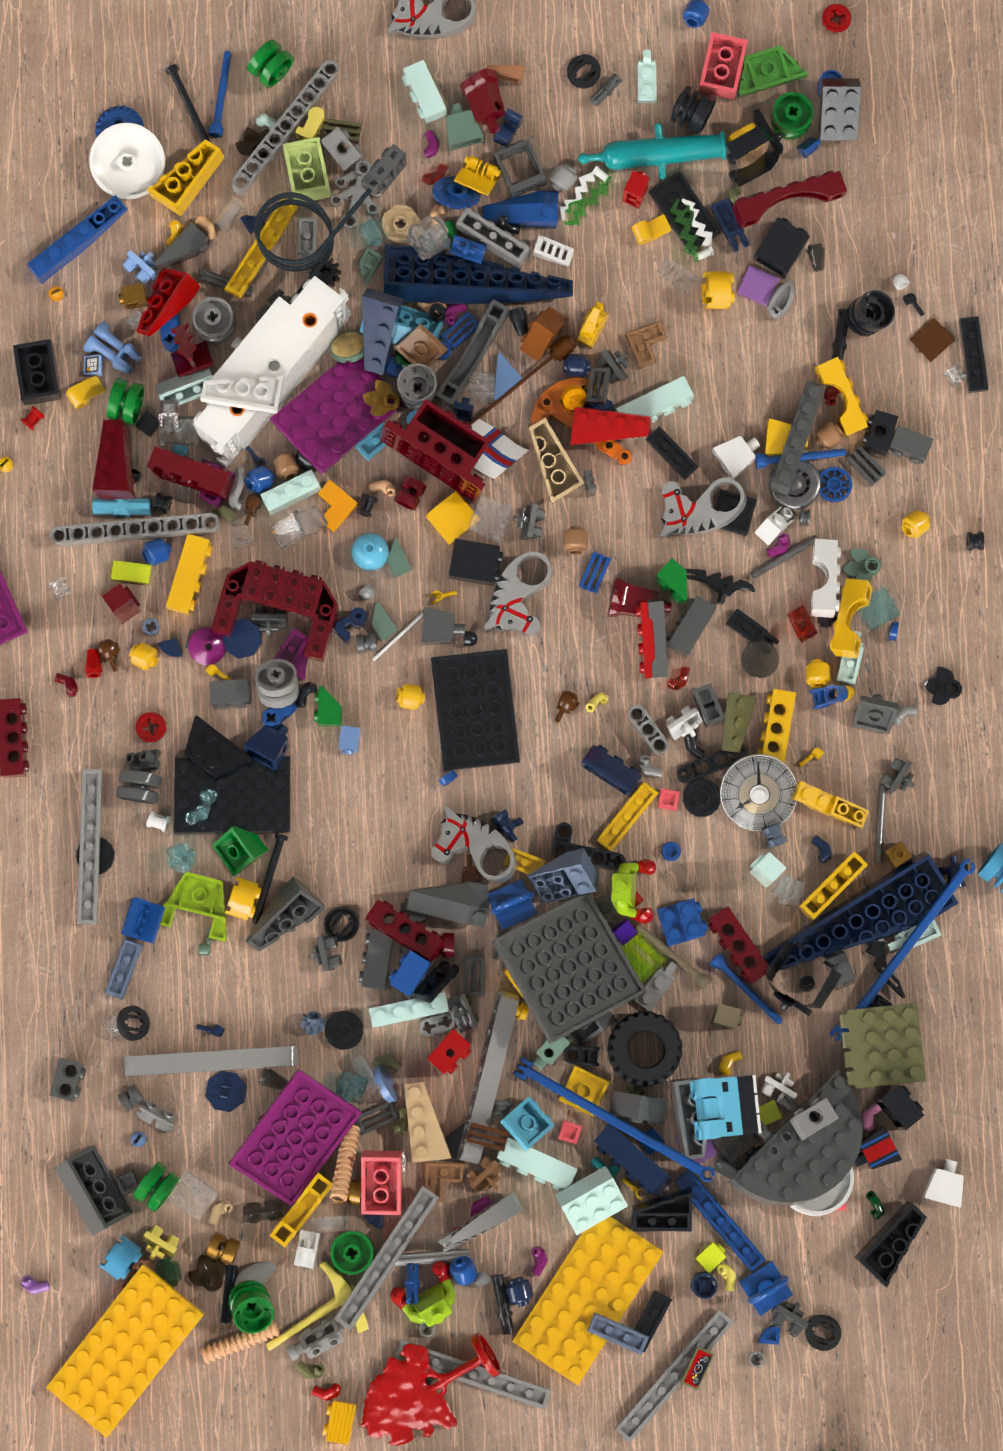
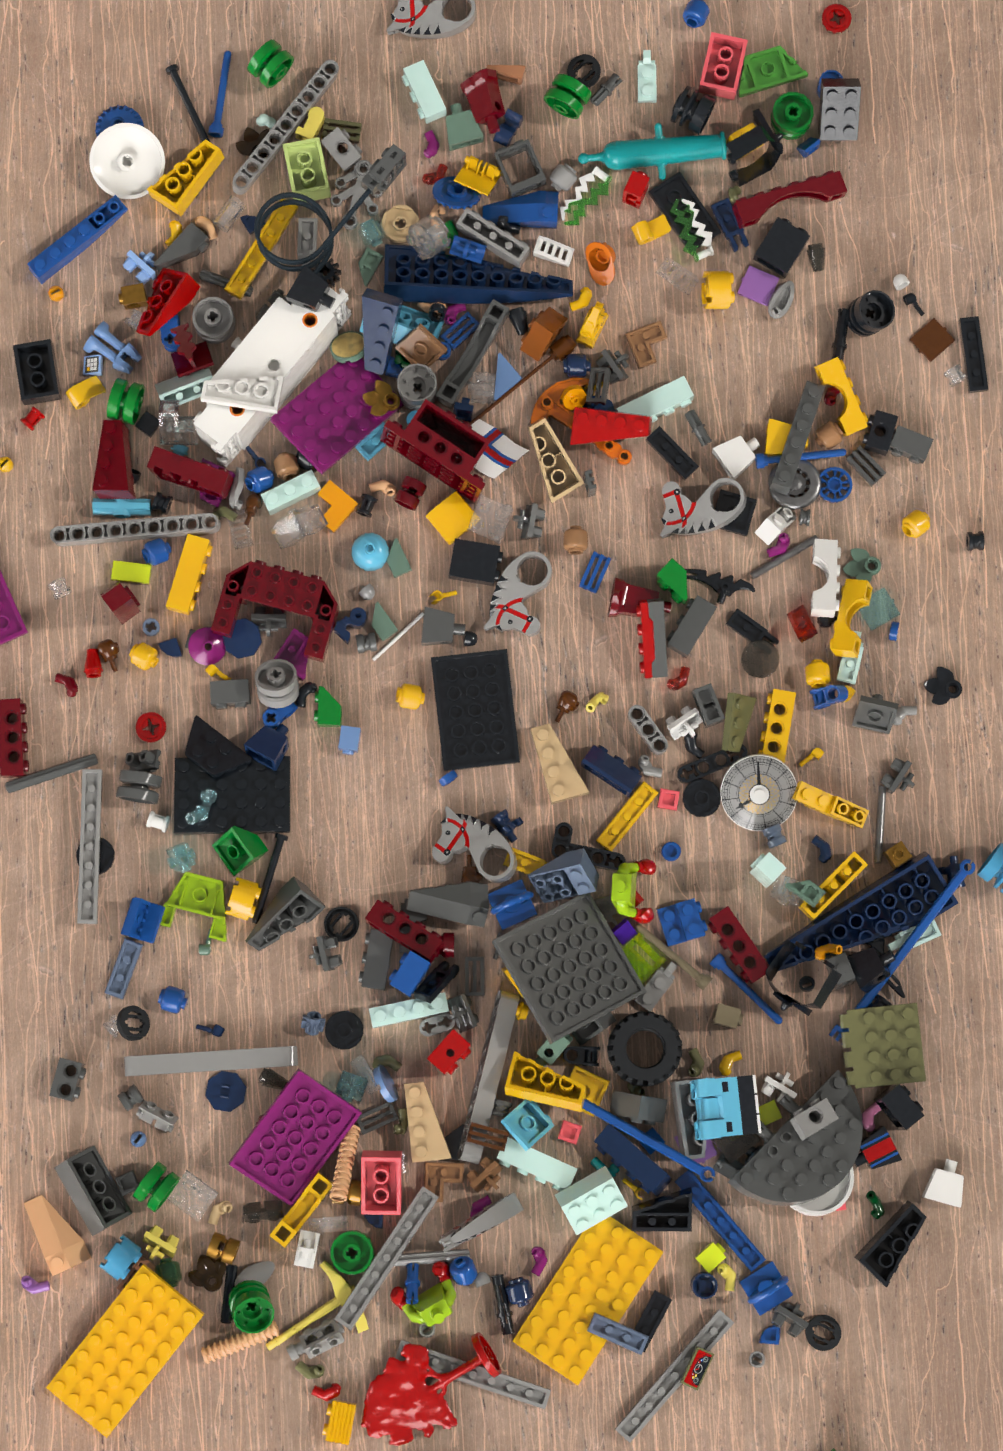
(51, 773): none -> dark grey axle
(56, 1238): none -> light nougat wedge
(172, 999): none -> blue head
(310, 291): none -> black torso
(543, 1085): none -> yellow wedge
(557, 768): none -> tan wedge
(567, 96): none -> green wheel
(583, 301): none -> yellow arm
(601, 262): none -> orange piece
(697, 1063): none -> olive arm
(698, 428): none -> dark grey axle
(806, 891): none -> sand green tile
(828, 948): none -> light orange arm
(870, 967): none -> black torso

